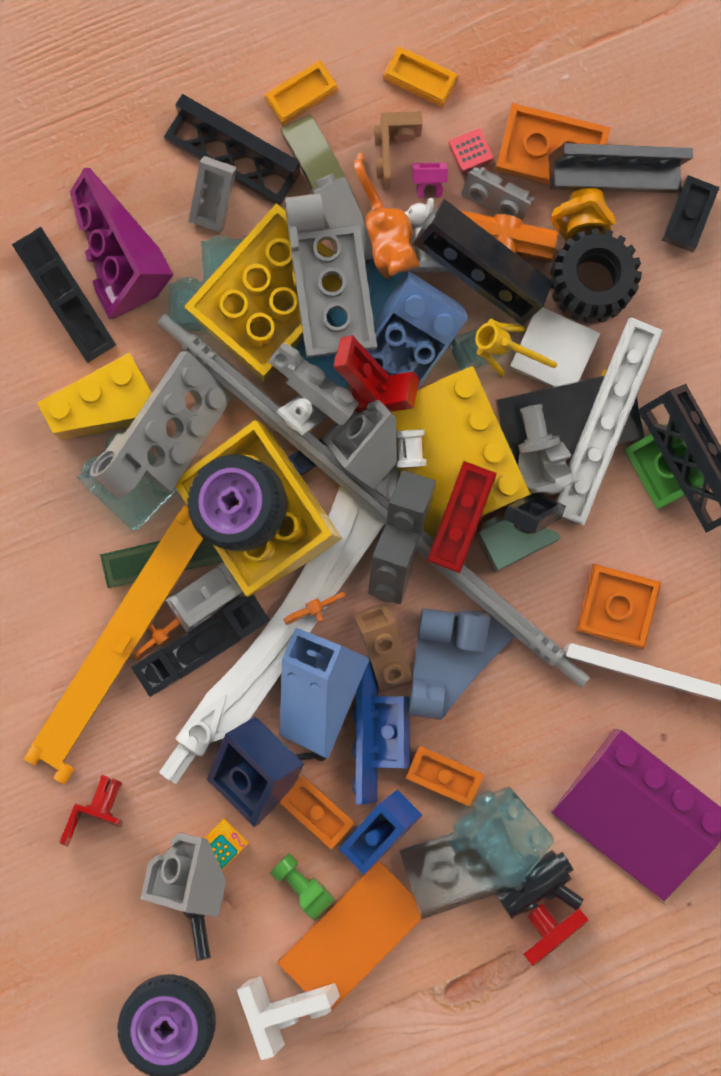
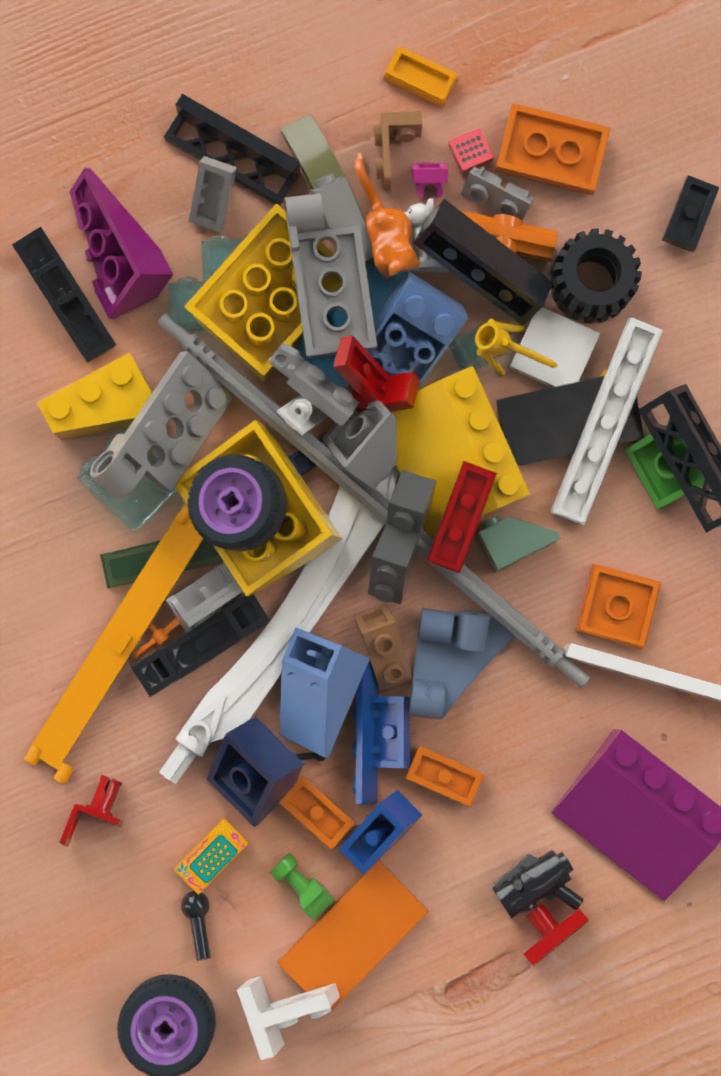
(186, 877): light grey slope -> none
(301, 92): light orange tile -> none
(313, 608): orange piece -> none
(410, 448): white bush -> none
(446, 877): clear smoke tile -> none
(503, 835): clear light blue bracket -> none
(534, 513): black plate -> none
(542, 455): light grey piece -> none
(585, 211): light orange piece -> none
(617, 167): fence -> none

